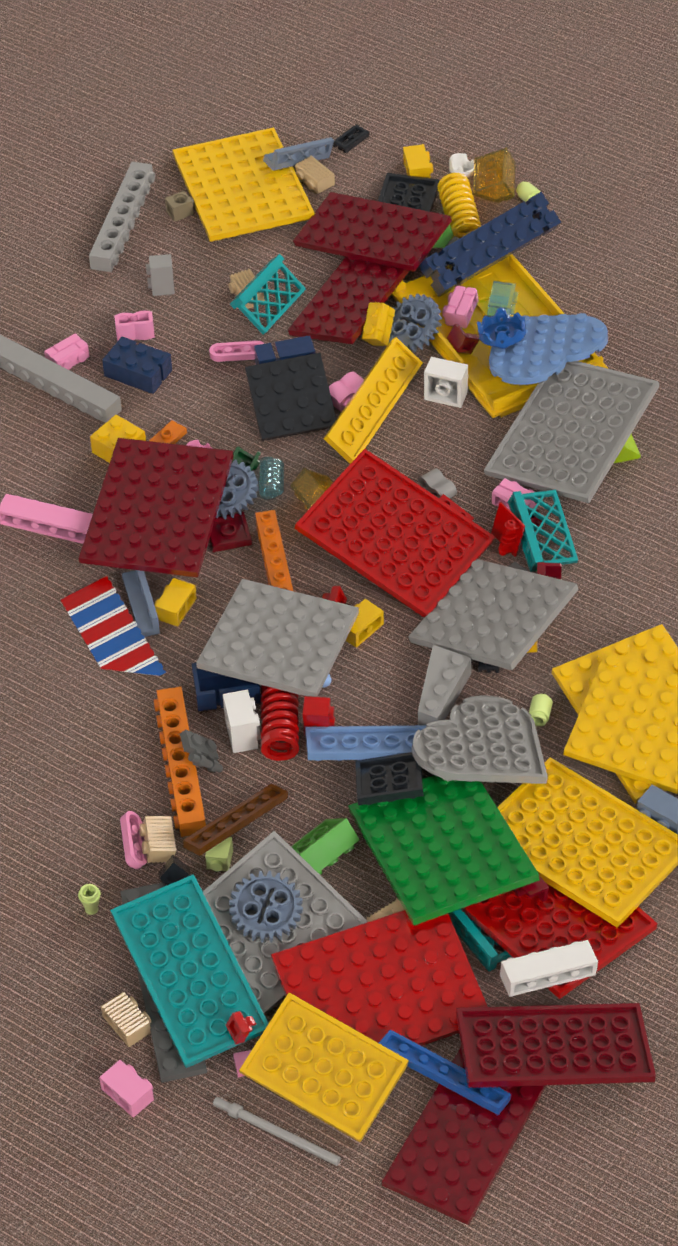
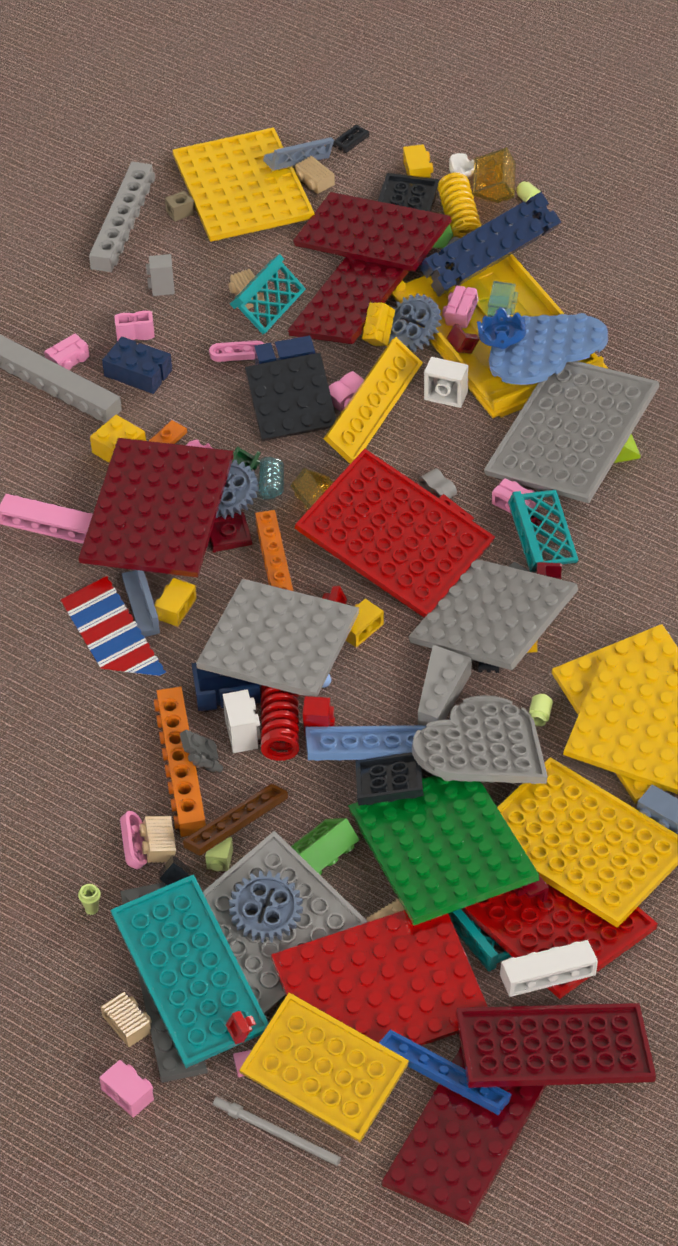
(507, 531): red hinge -> none

